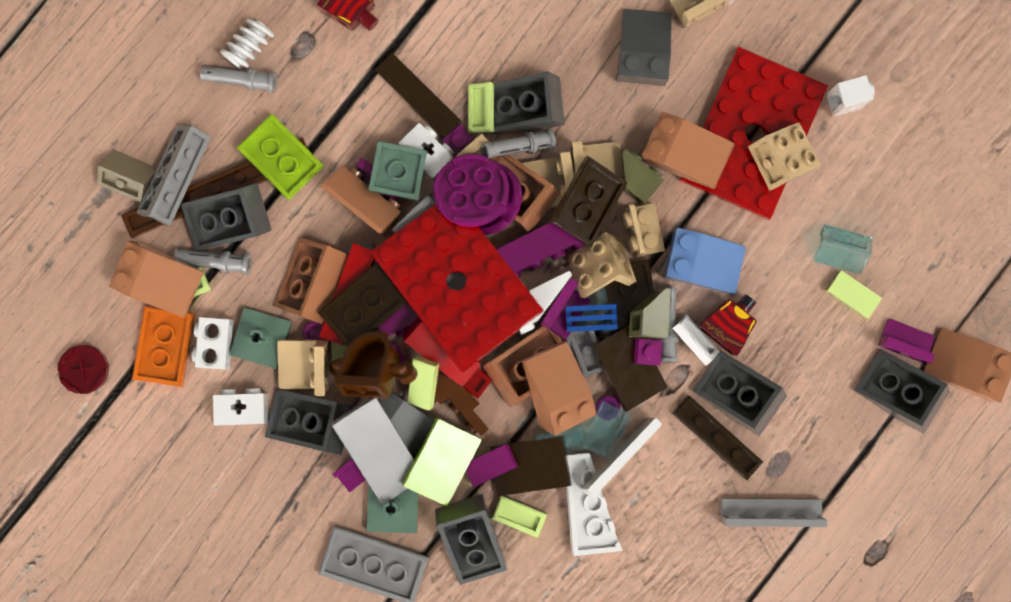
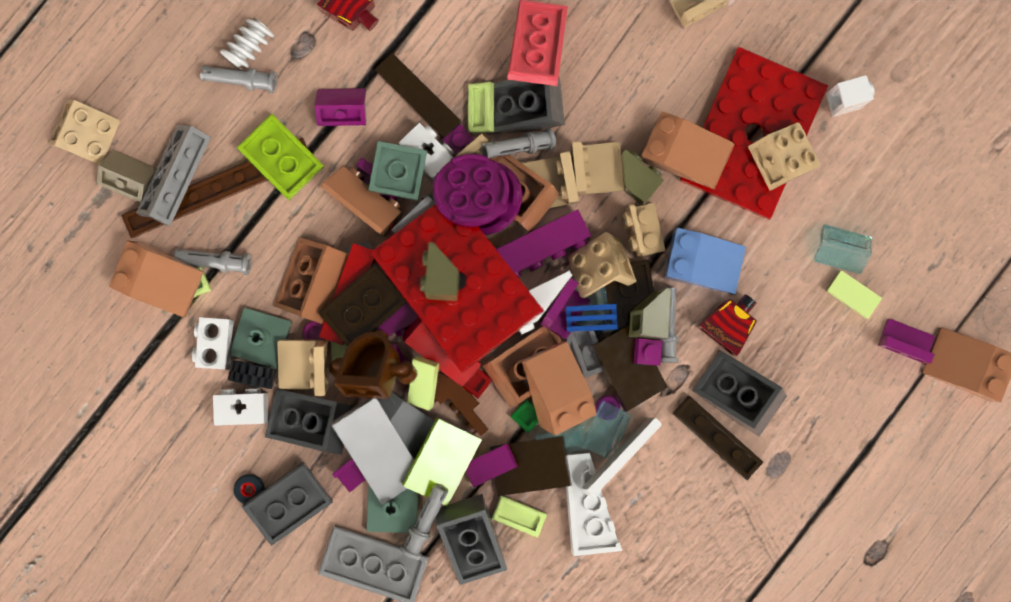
(83, 369): dark red tile -> none
(84, 131): none -> tan bracket
(163, 347): orange tile -> none
(226, 217): dark grey slope -> none
(249, 479): none -> black wheel
(252, 374): none -> black tyre
(287, 503): none -> dark grey tile
(340, 107): none -> magenta panel
(420, 531): none -> light grey pin
(441, 276): none -> olive slope
(525, 415): none -> green tile
(537, 43): none -> coral tile
(588, 201): dark brown tile -> none
(645, 47): dark grey slope -> none
(696, 340): white tile -> none
(772, 512): light grey fence -> none
(903, 390): dark grey slope -> none

